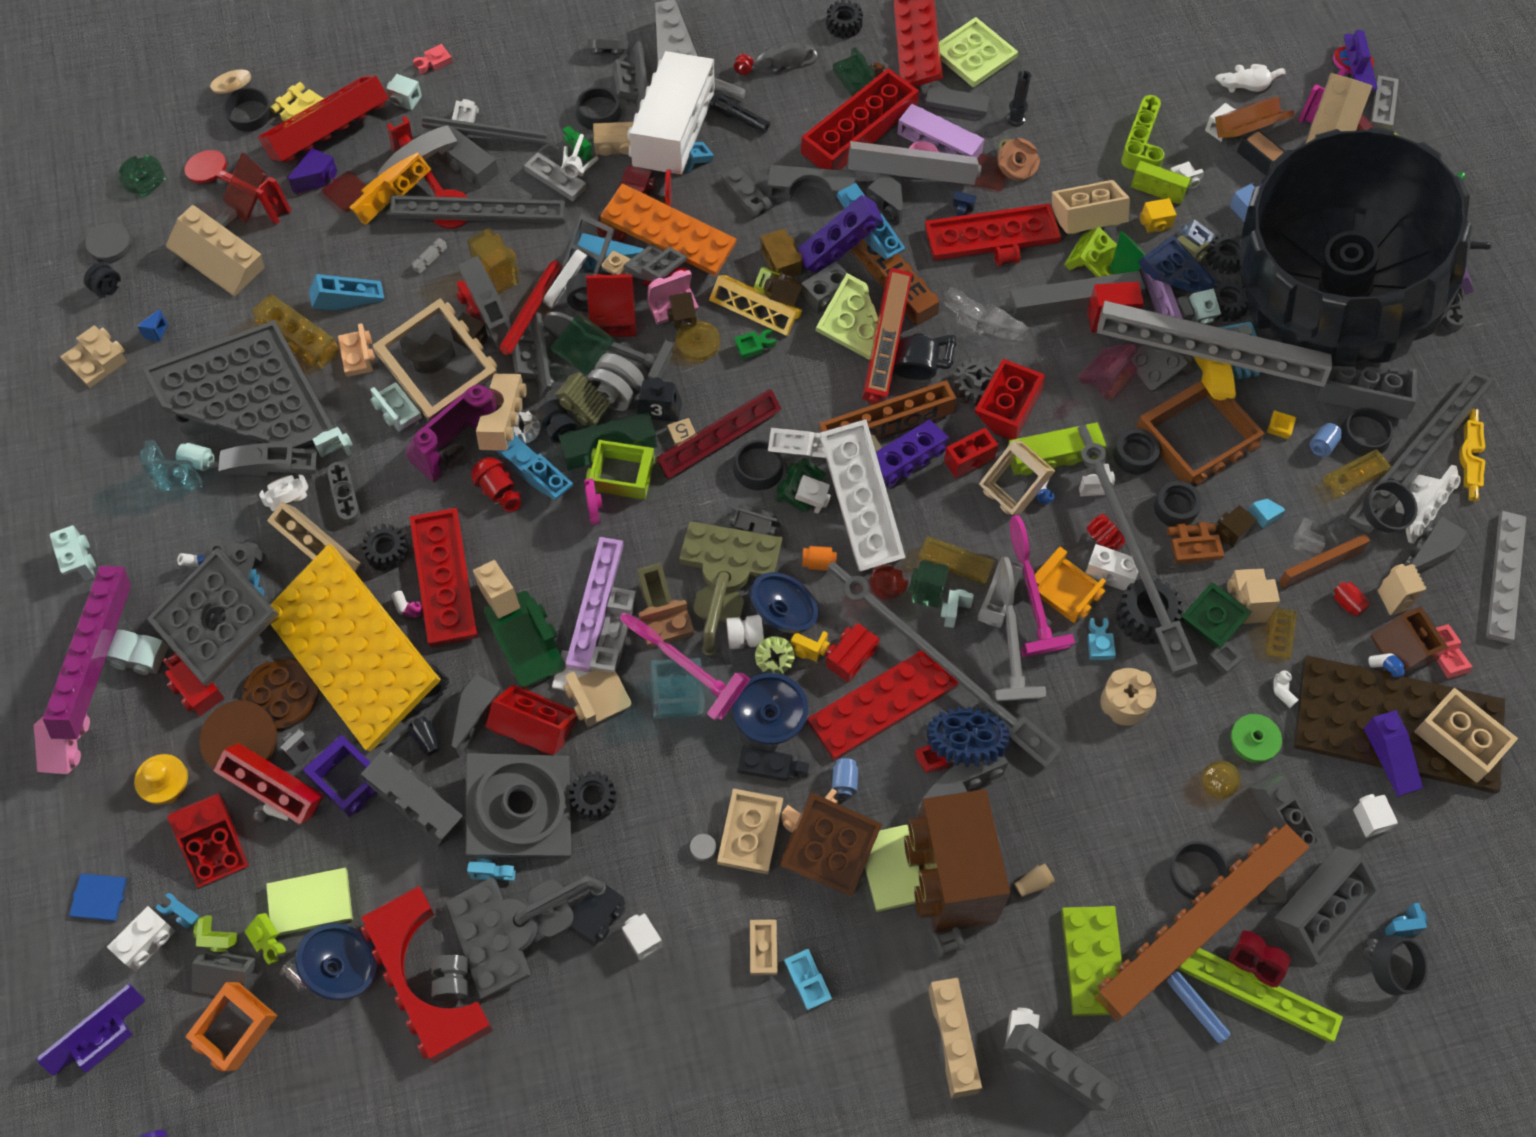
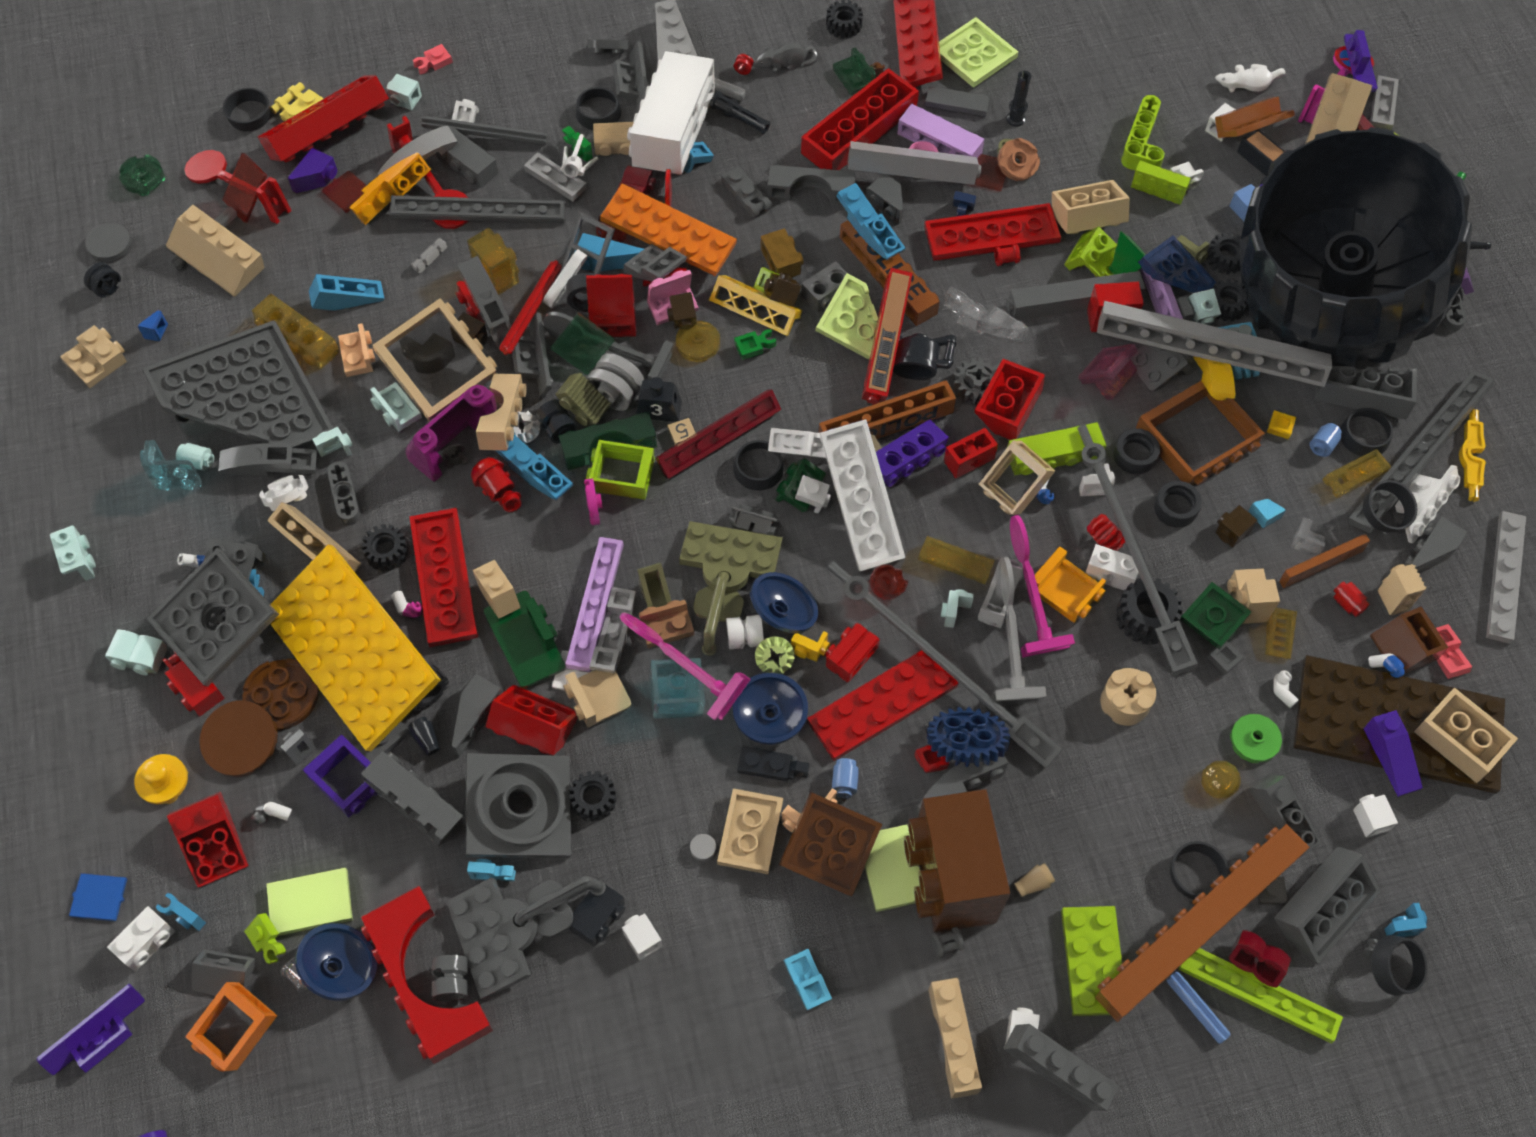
(56, 754): bright pink brick -> none
(87, 653): magenta brick -> none
(215, 940): lime bracket -> none
(230, 81): tan dish -> none
(268, 783): red brick -> none
(615, 263): tan bracket -> none
(763, 947): tan plate -> none
(818, 557): orange brick -> none
(840, 234): dark purple brick -> none
(928, 583): clear green brick -> none
(1100, 643): medium azure plate -> none
(1158, 215): yellow brick -> none
(1195, 233): sand blue bracket -> none
(1195, 549): dark orange plate -> none

